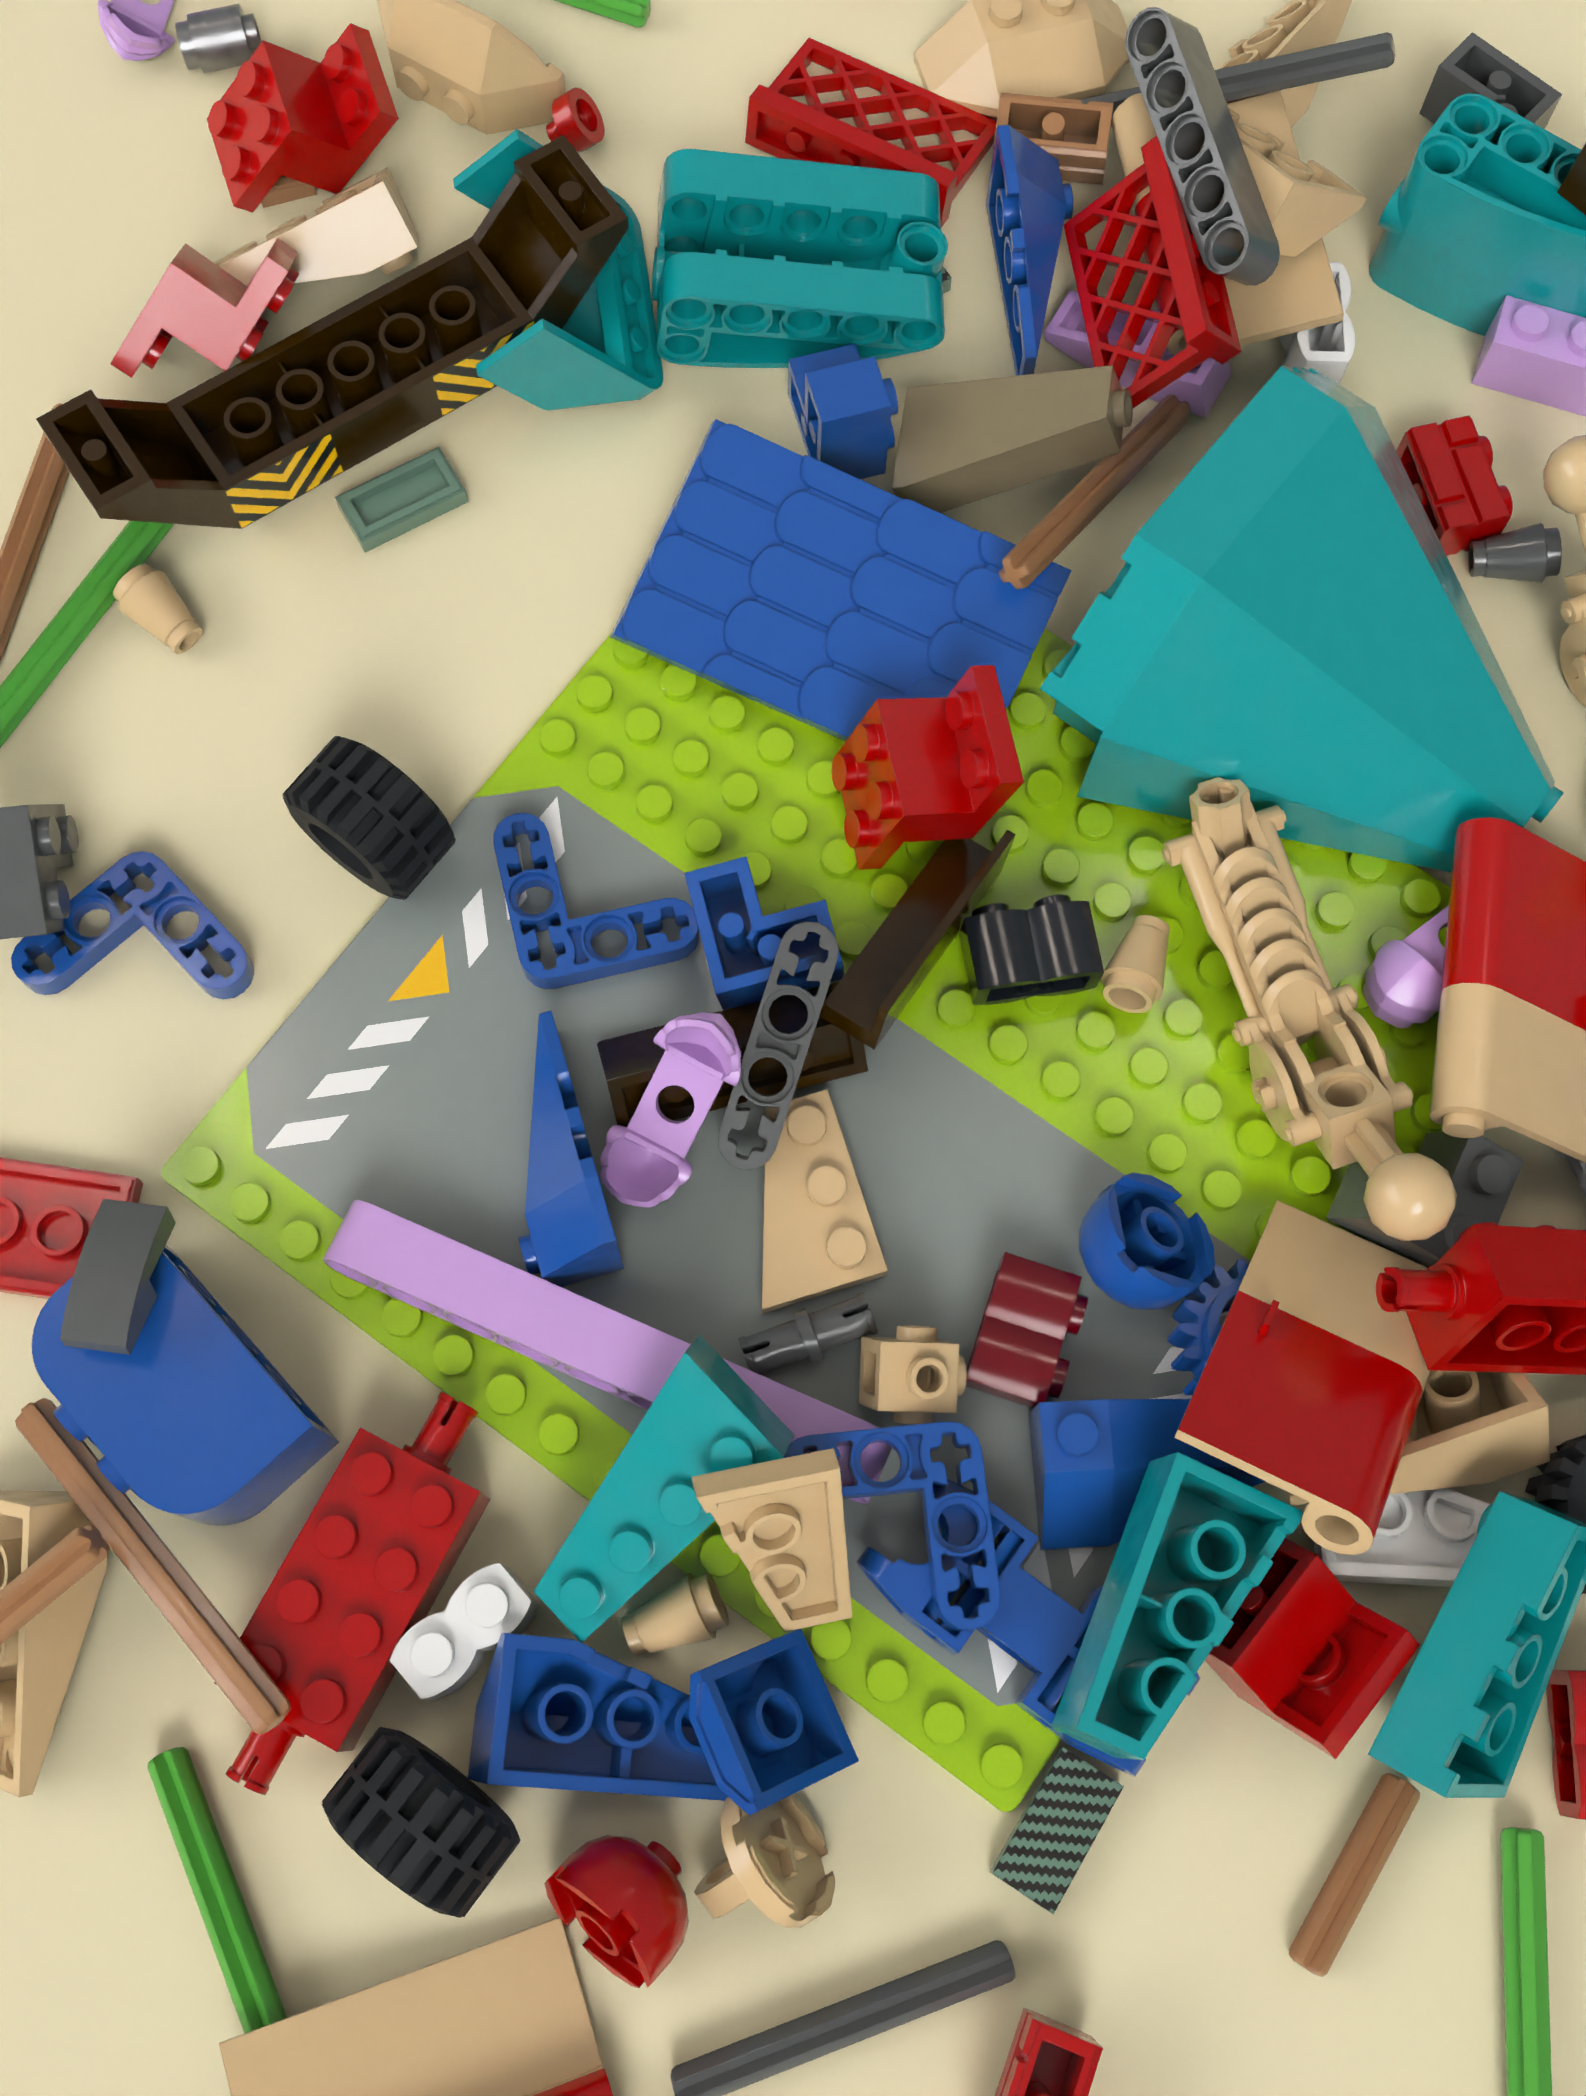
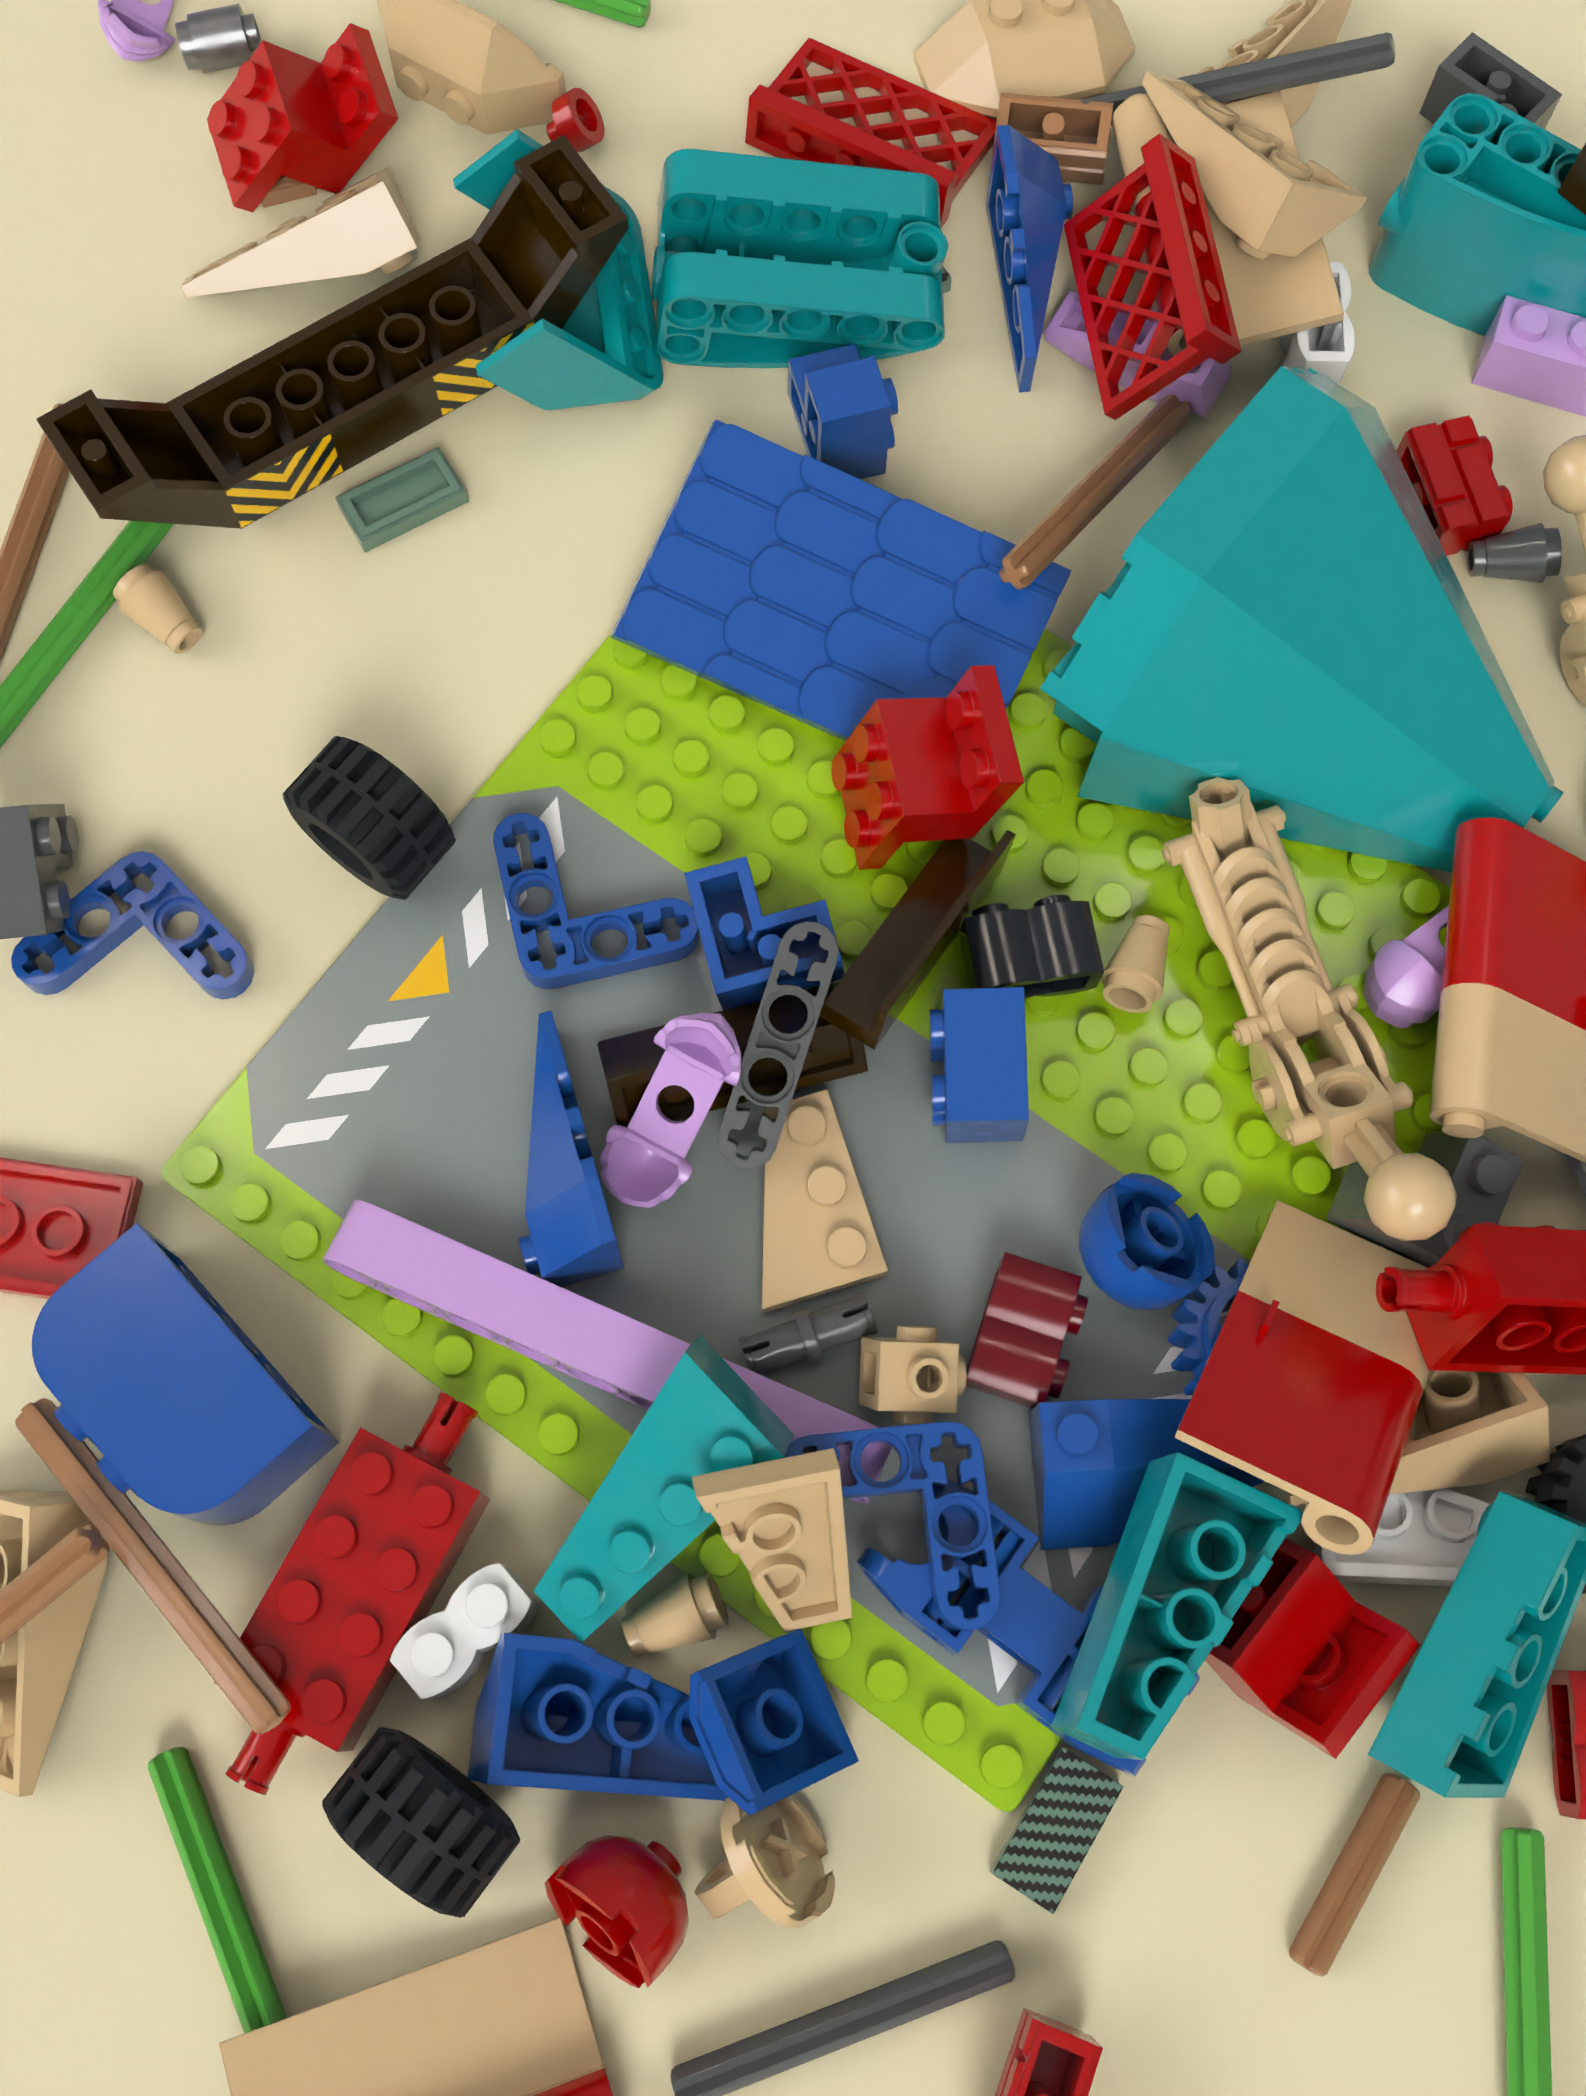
(112, 1277): dark grey slope -> none
(208, 309): bracket -> none
(984, 1065): none -> blue brick
(1005, 432): dark tan slope -> none
(1191, 111): dark grey beam -> none

